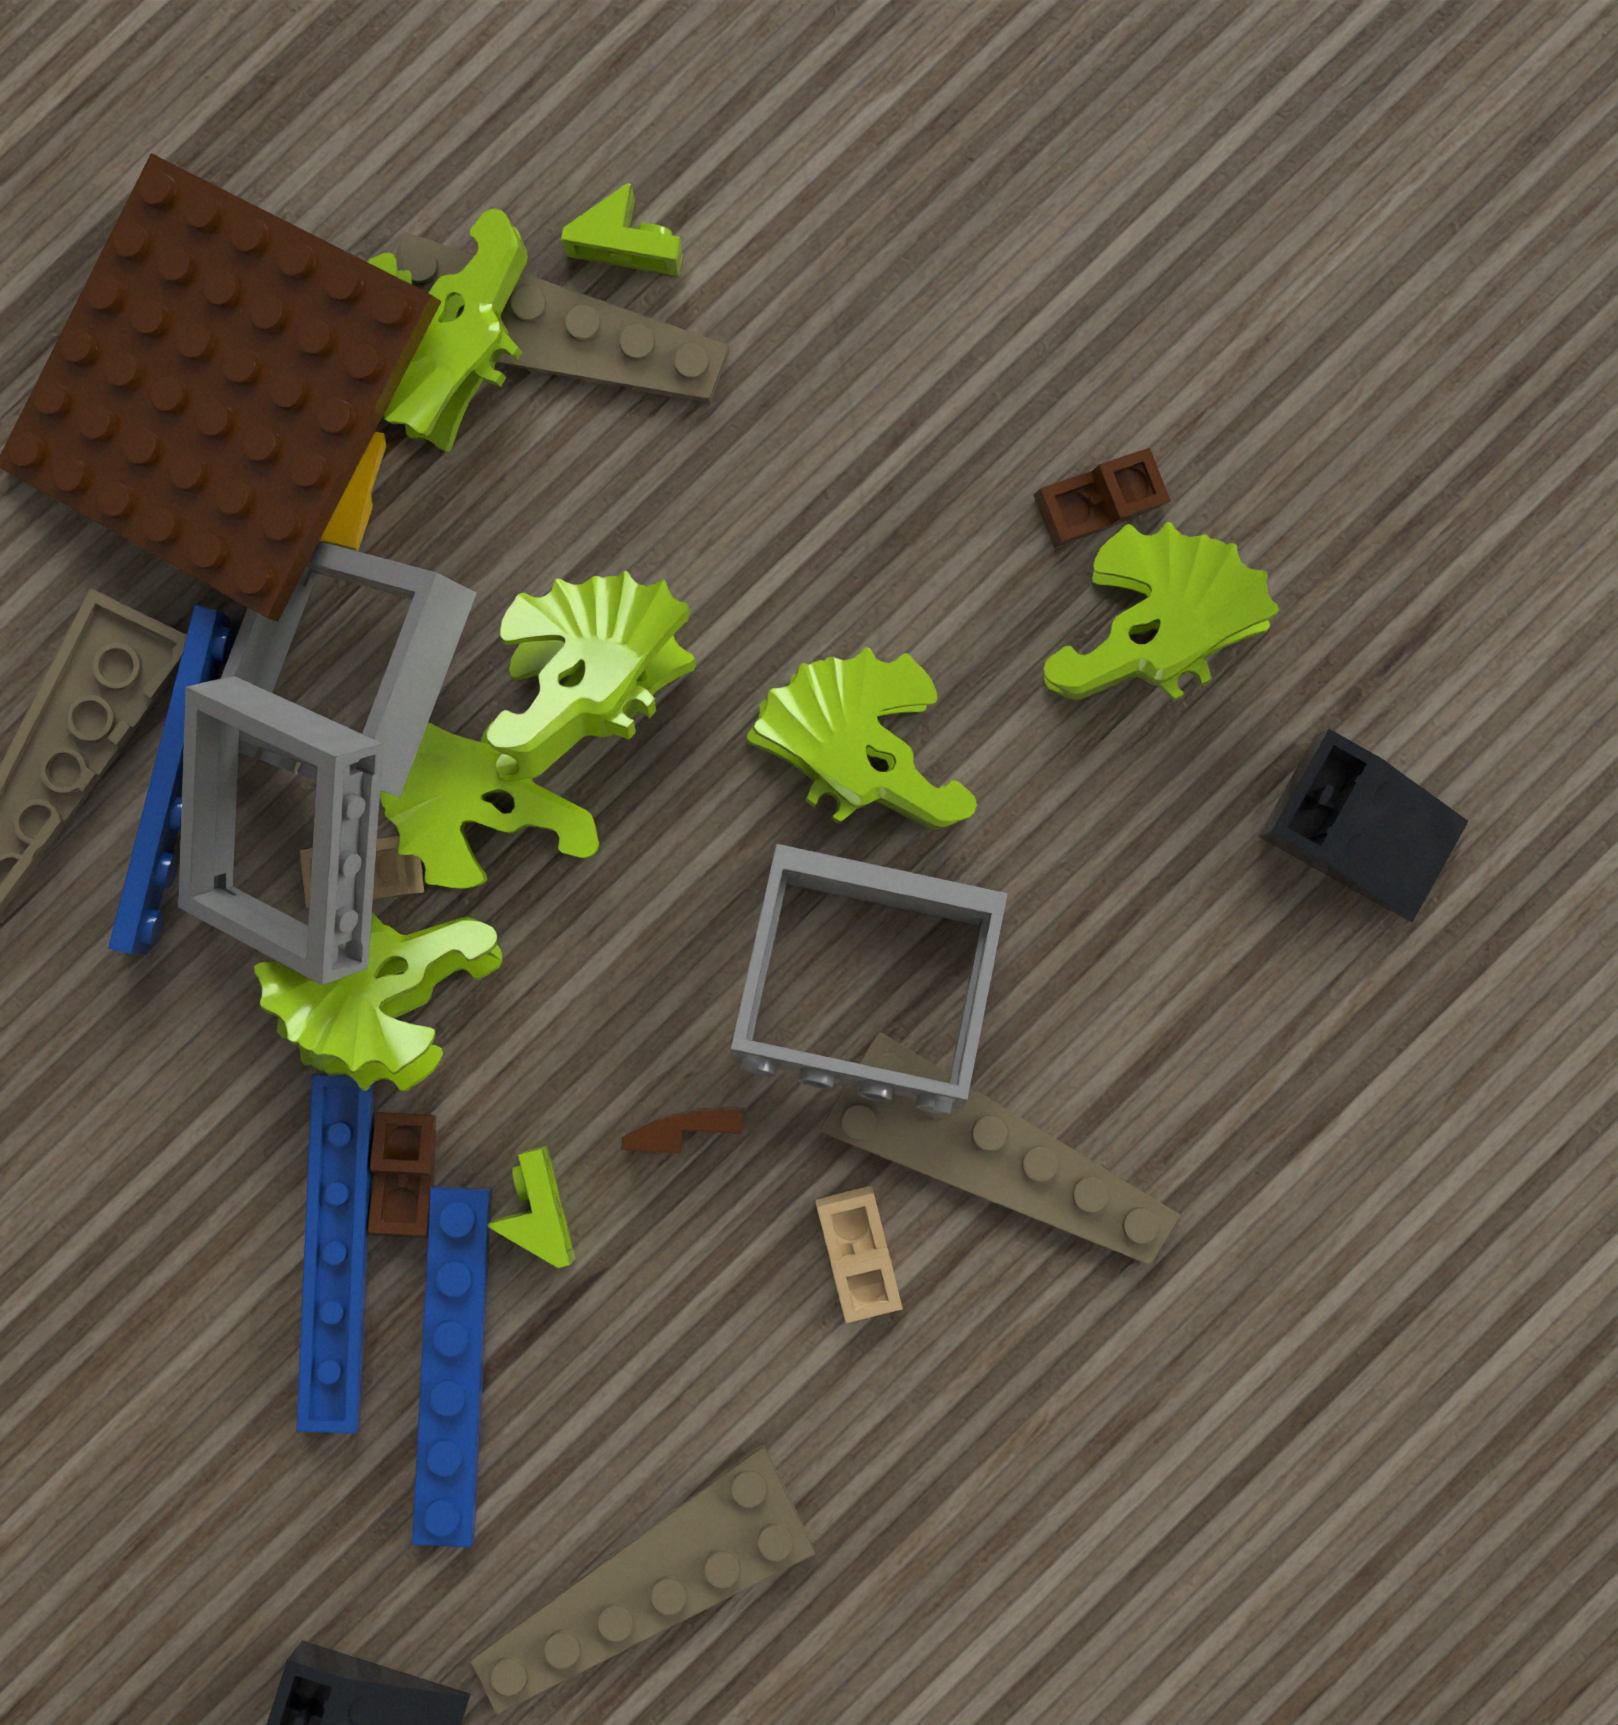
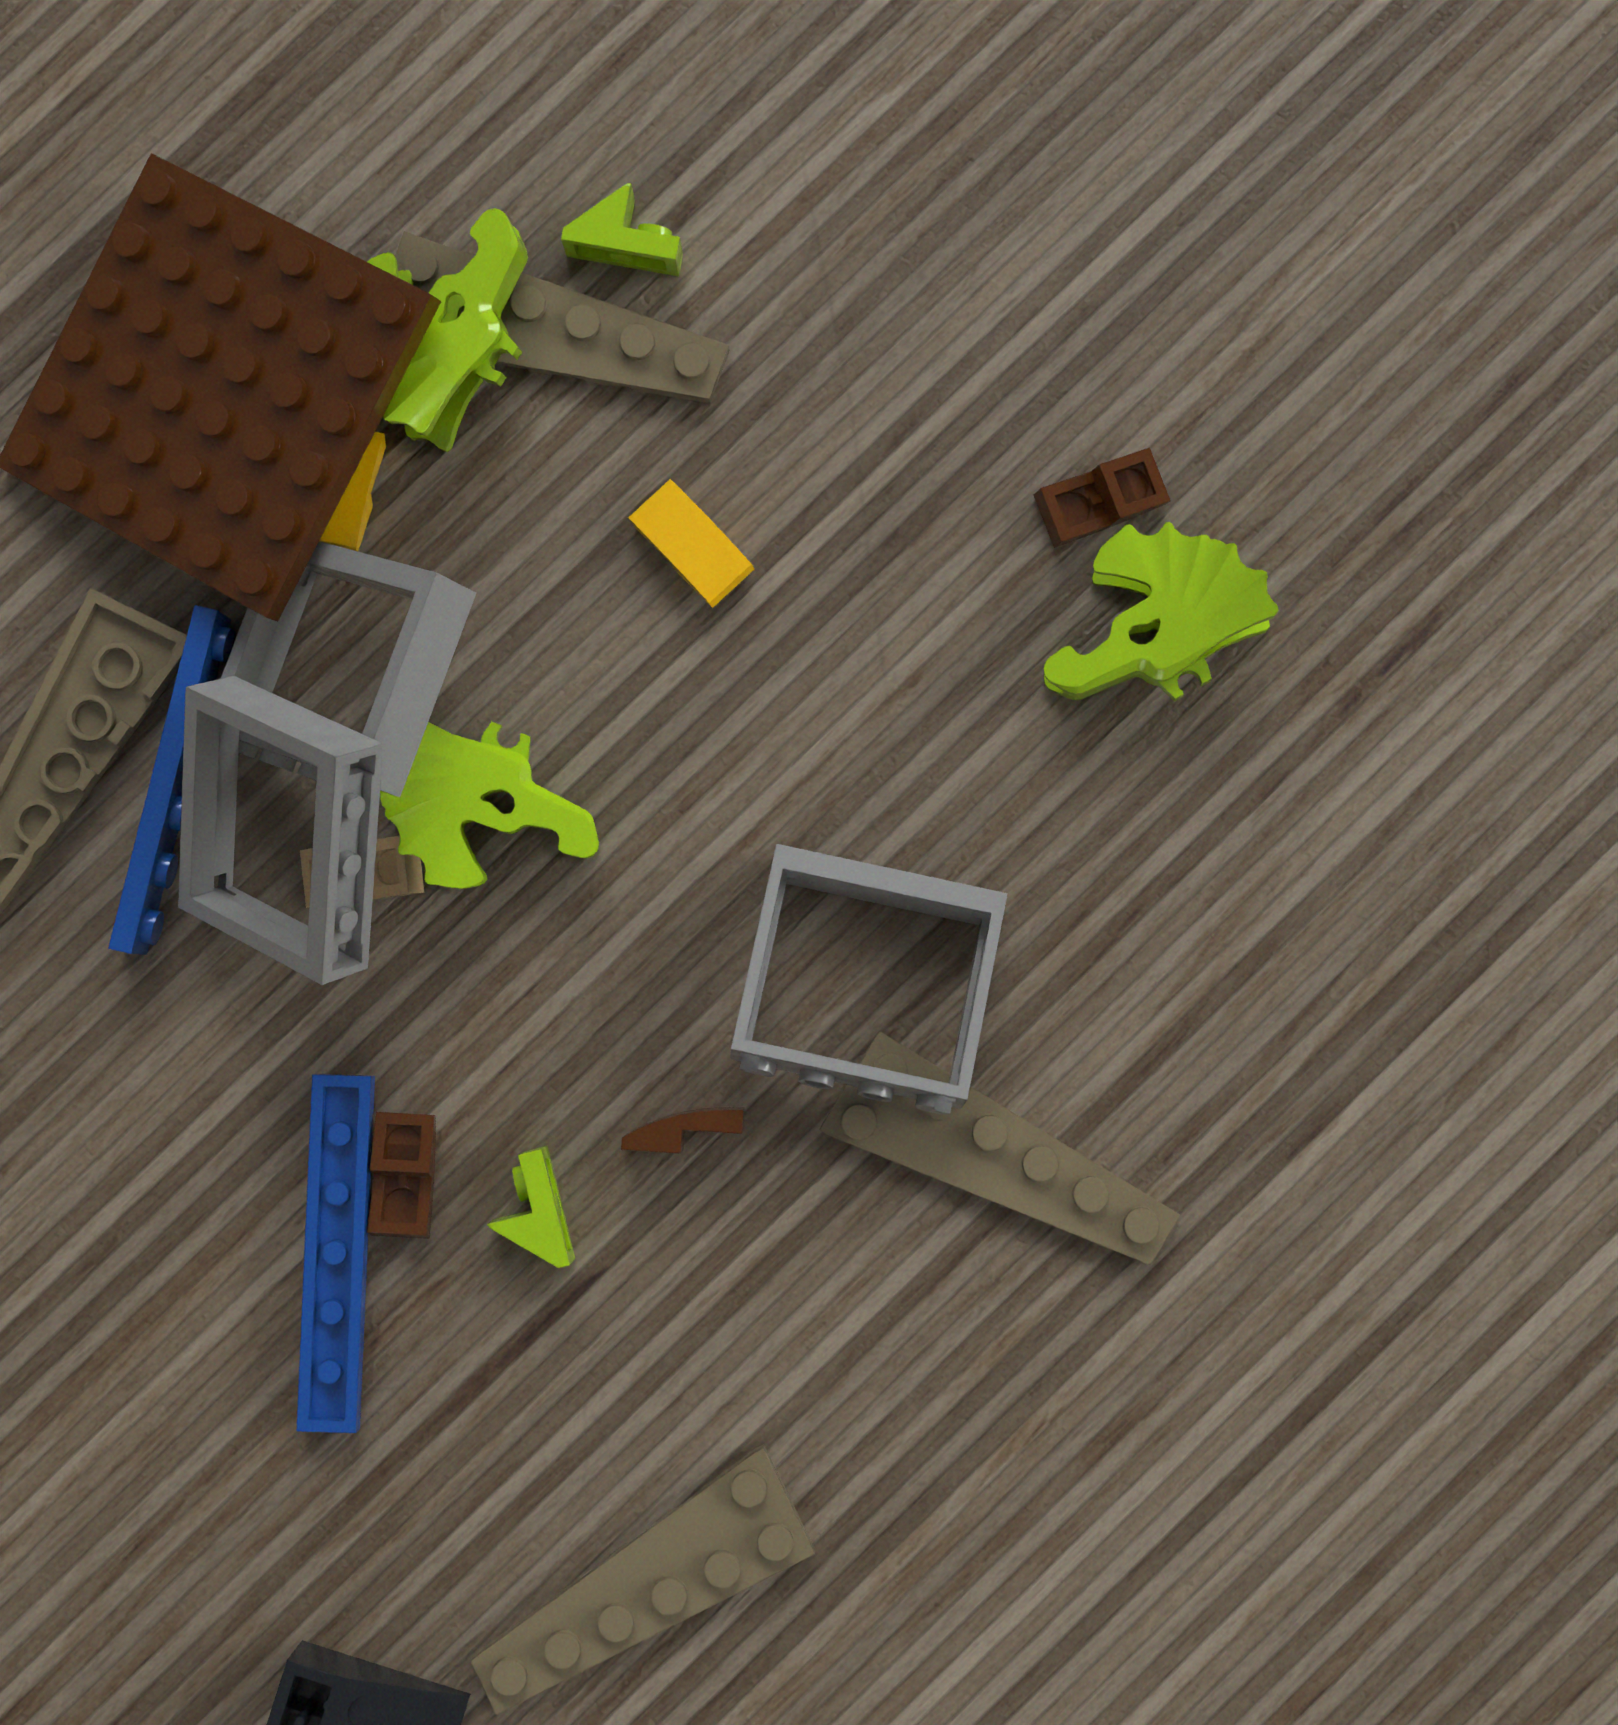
(352, 1021): lime animal -> none
(452, 1367): blue plate -> none
(614, 646): lime animal -> none
(691, 543): none -> yellow slope
(831, 725): lime animal -> none
(858, 1254): tan slope -> none
(1364, 824): black slope -> none

